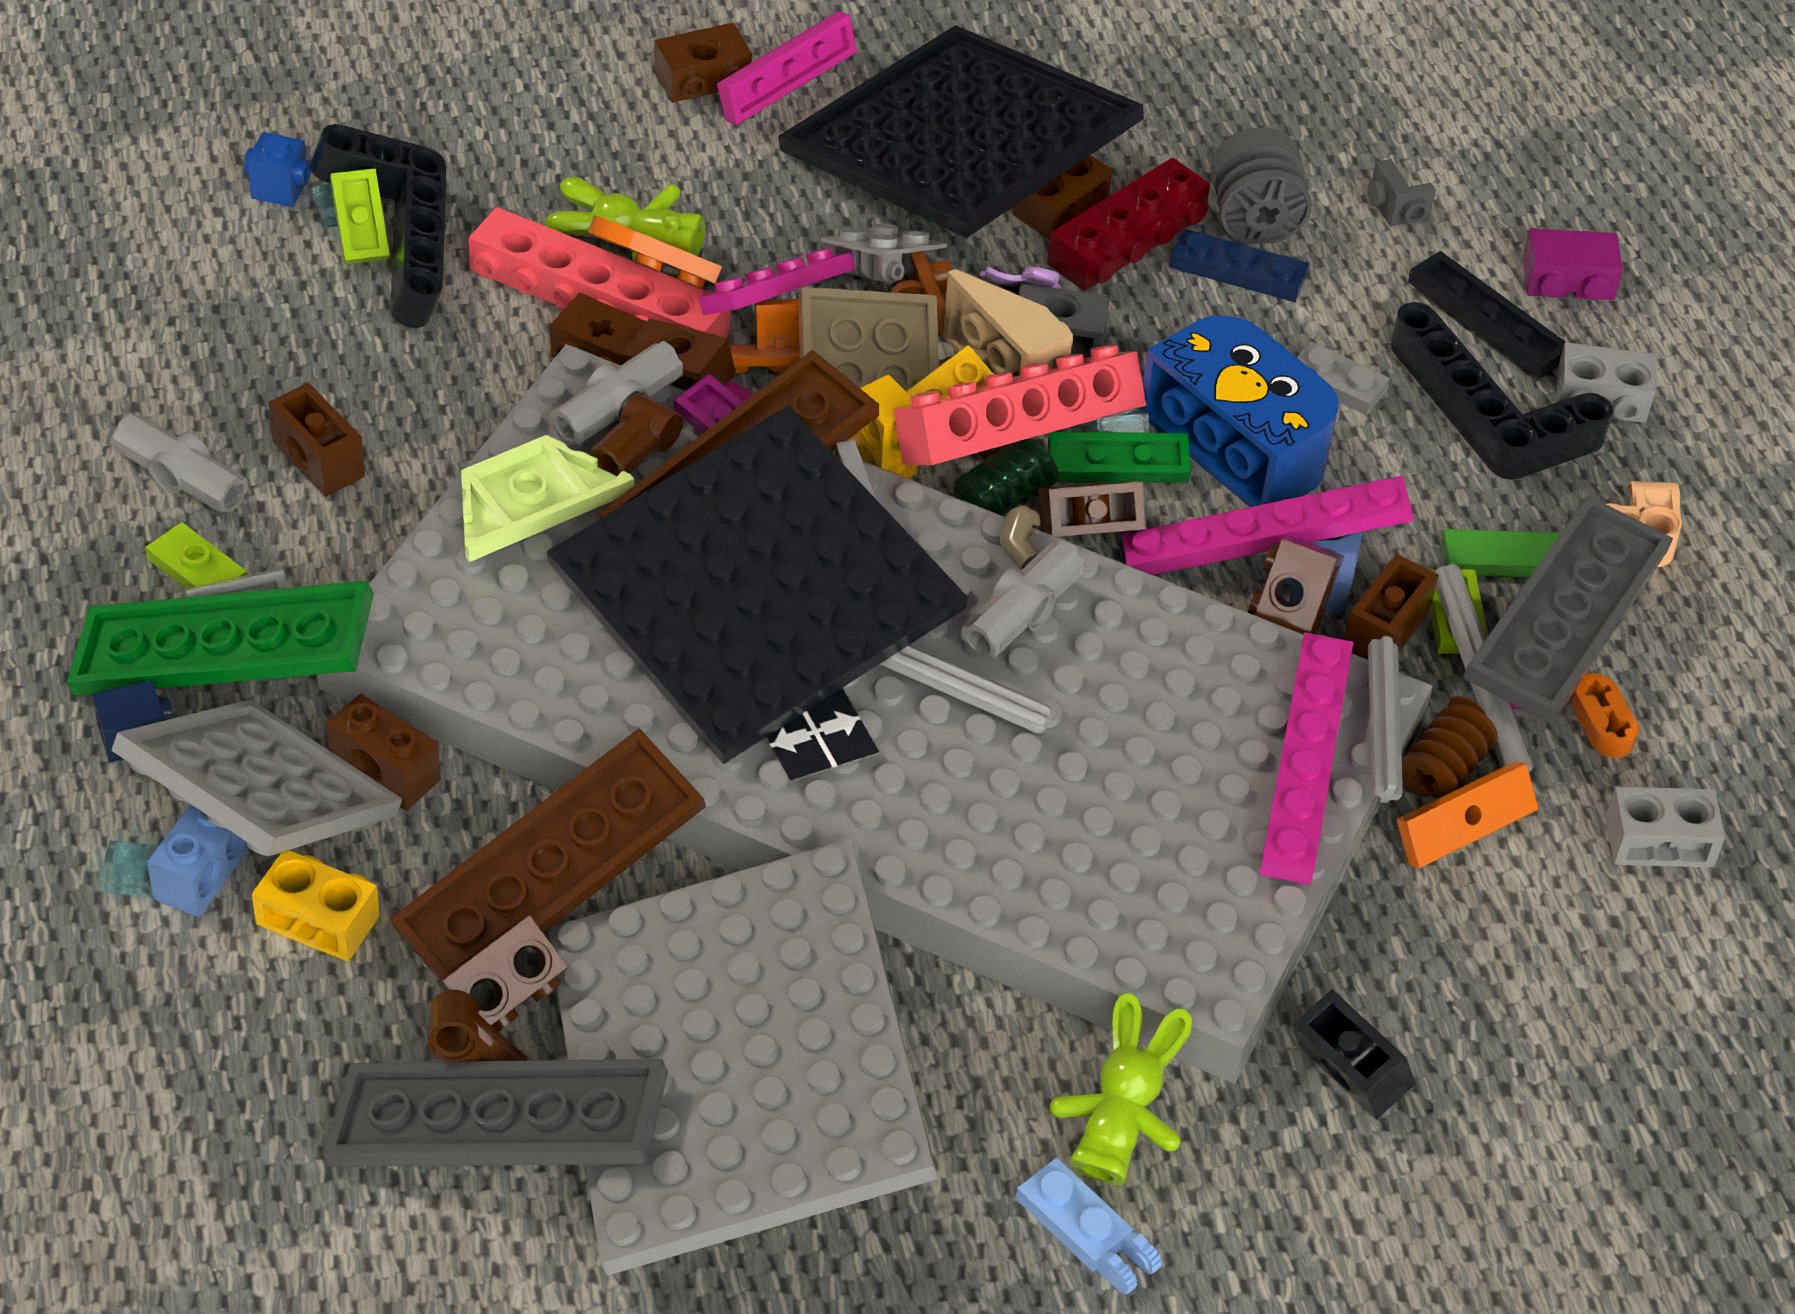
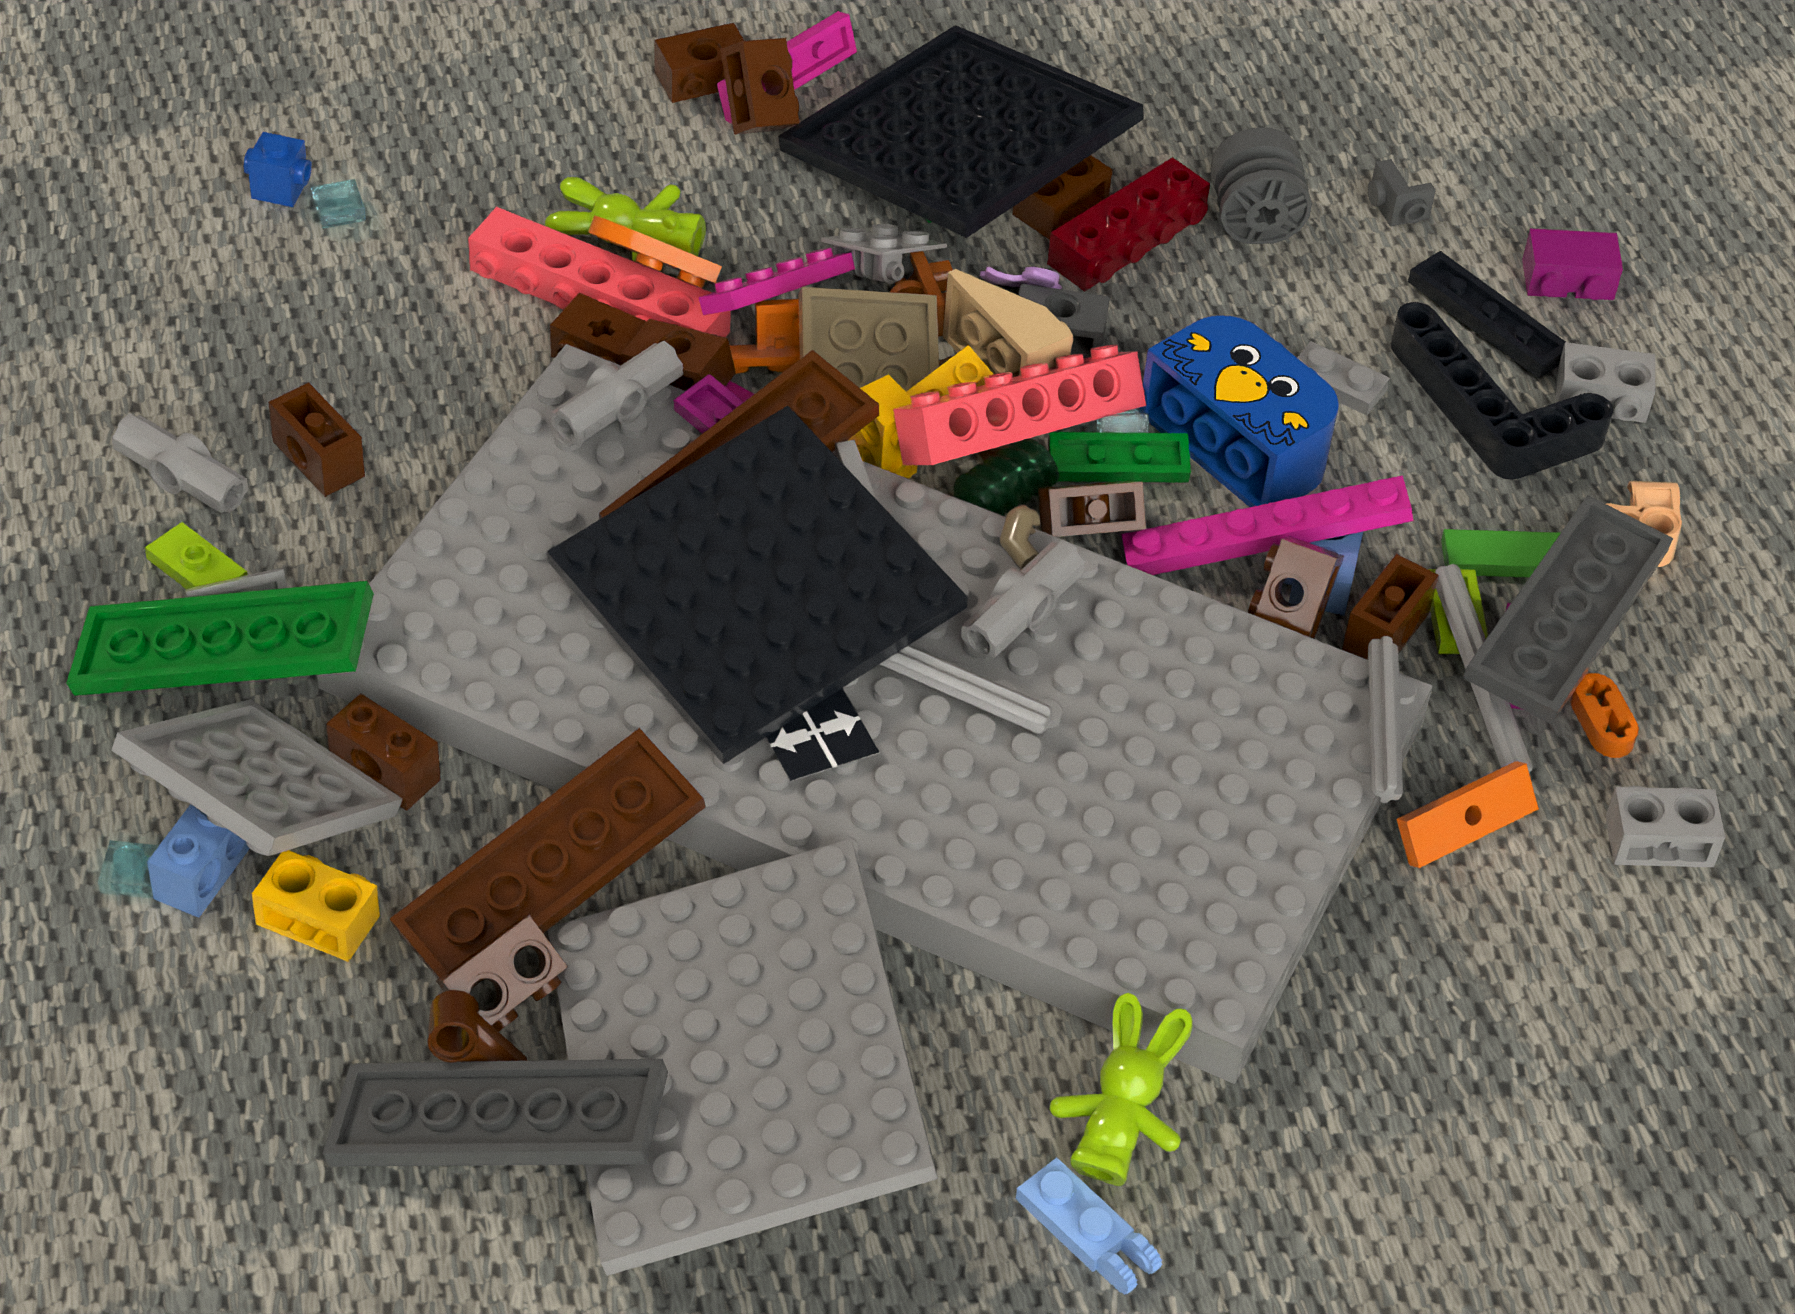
(128, 709): dark blue brick -> none
(359, 216): lime plate -> none
(417, 183): black beam -> none
(531, 492): yellowish green wing -> none
(641, 430): reddish brown piece -> none
(744, 70): none -> reddish brown brick
(1239, 265): dark blue plate -> none
(1306, 759): dark pink plate -> none
(1354, 1054): black brick -> none
(1448, 749): reddish brown piece -> none

